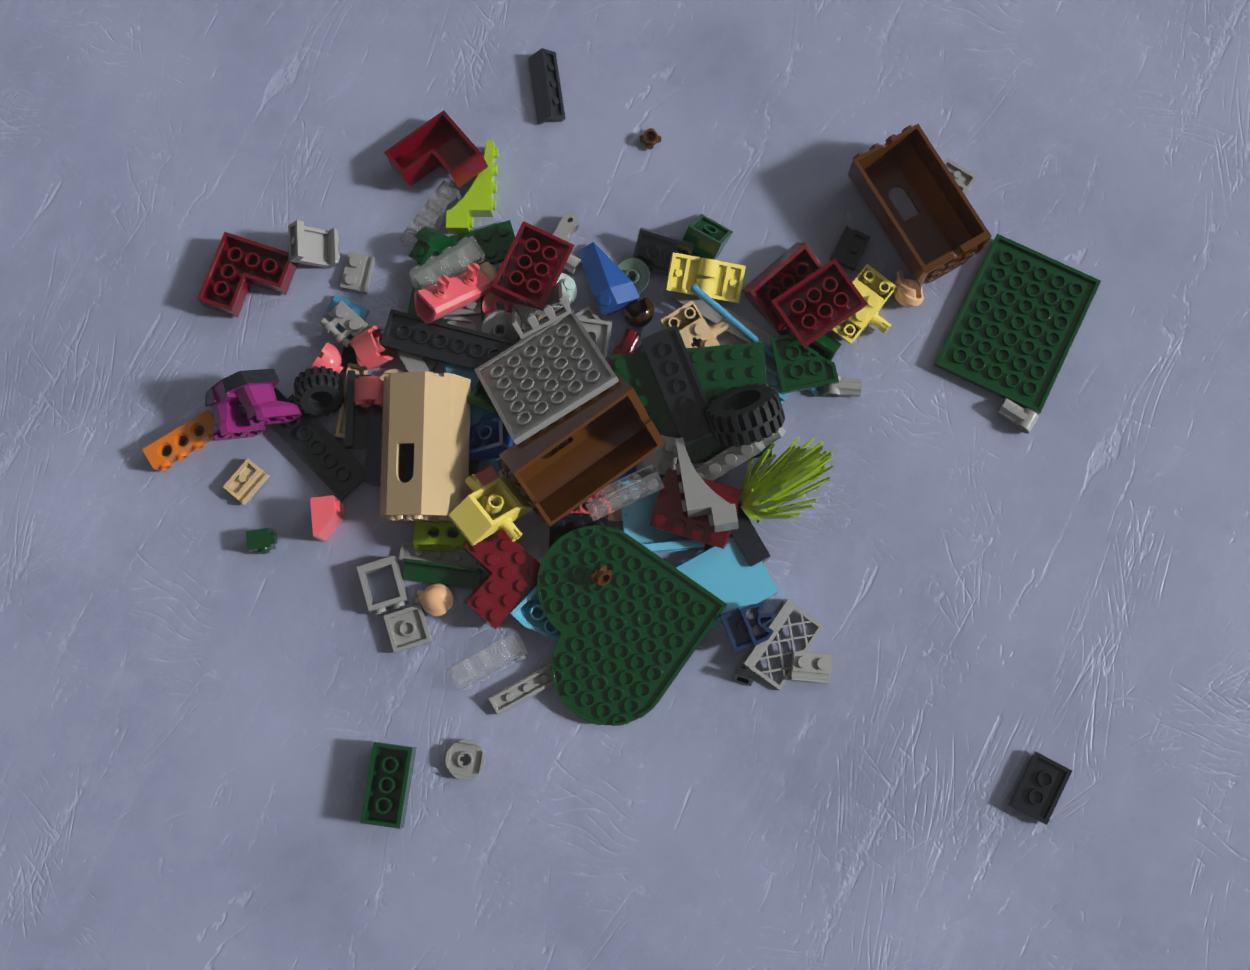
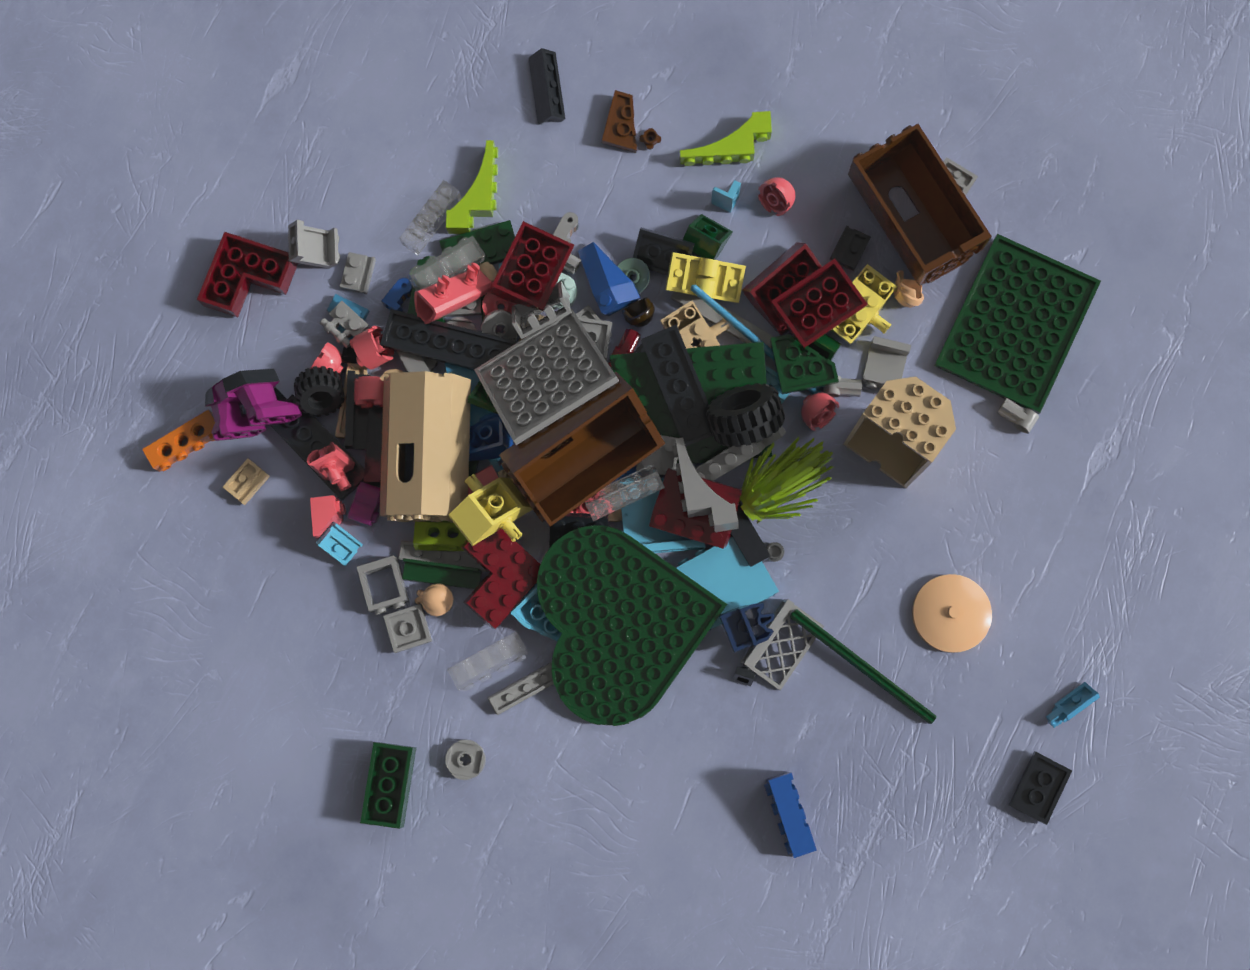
(261, 540): dark green brick -> none
(332, 465): none -> coral piece
(339, 543): none -> medium azure plate
(365, 504): none -> magenta brick
(398, 294): none -> blue leg
(428, 242): dark green brick -> none
(435, 145): dark red piece -> none
(601, 575): reddish brown plate -> none
(620, 123): none -> reddish brown wing
(726, 200): none -> medium azure panel
(735, 147): none -> lime arch
(776, 551): none -> flat silver plate
(777, 195): none -> coral cylinder
(790, 815): none -> blue wedge
(811, 667): light grey plate -> none
(818, 410): none -> coral cylinder
(863, 666): none -> dark green axle
(884, 362): none -> light grey panel
(903, 429): none -> tan panel
(951, 613): none -> light nougat dish
(1072, 704): none -> dark azure hinge

